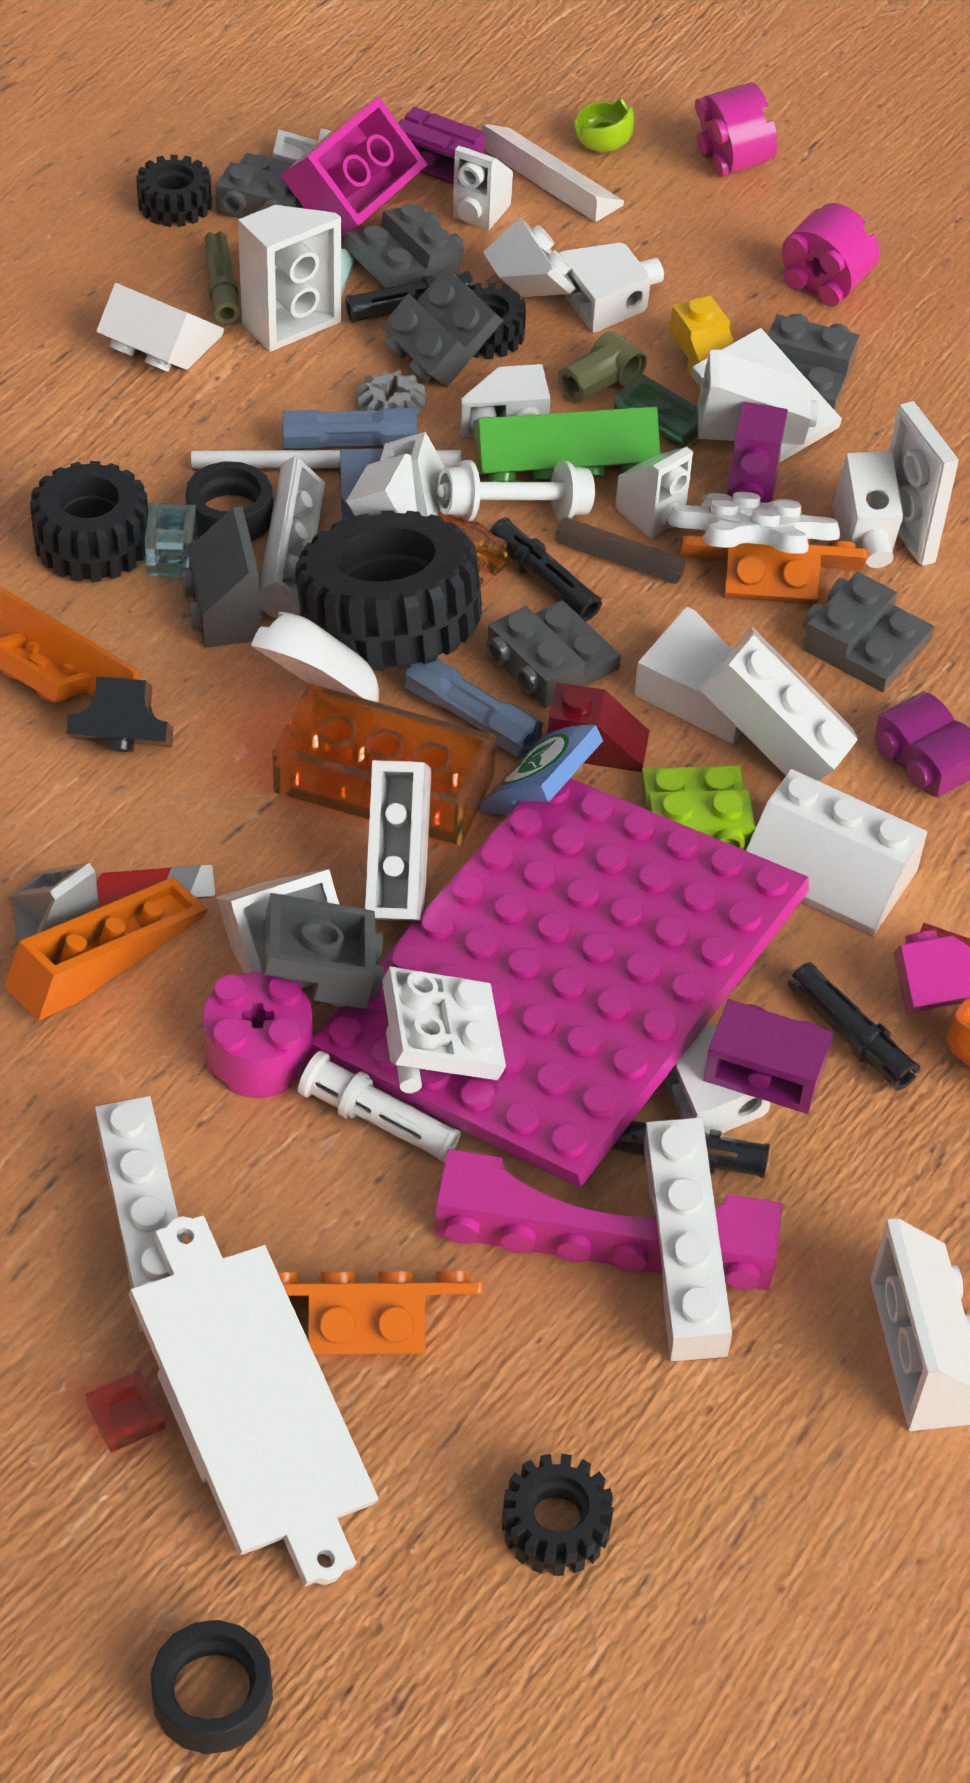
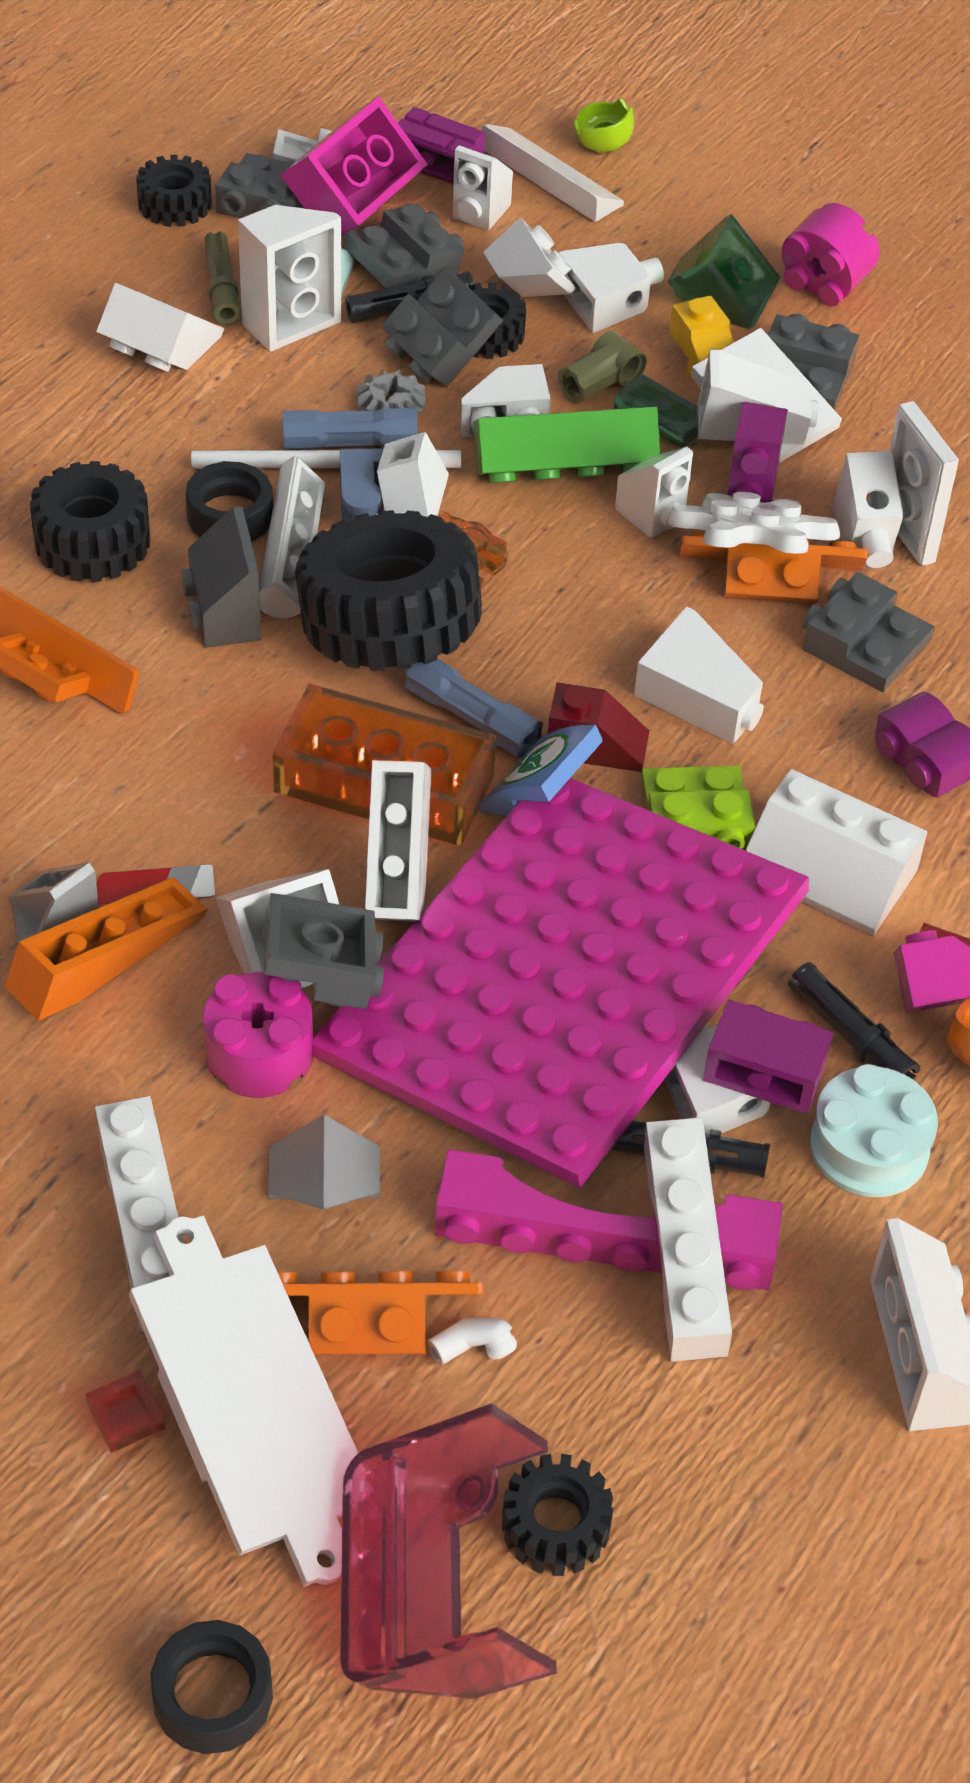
(120, 717): black brick -> none
(168, 536): clear light blue brick -> none
(316, 656): white brick -> none
(324, 1165): none -> light grey slope
(356, 1096): white pin -> none
(384, 487): white slope -> none
(404, 1559): none -> clear pink windscreen
(441, 1026): white plate -> none
(461, 490): white piece -> none
(472, 1332): none -> white arm
(531, 558): black pin -> none
(549, 650): dark grey plate -> none
(620, 550): clear smoke axle -> none
(729, 270): none -> clear green slope
(735, 129): dark pink brick -> none
(778, 709): white slope -> none
(873, 1131): none -> light aqua wheel

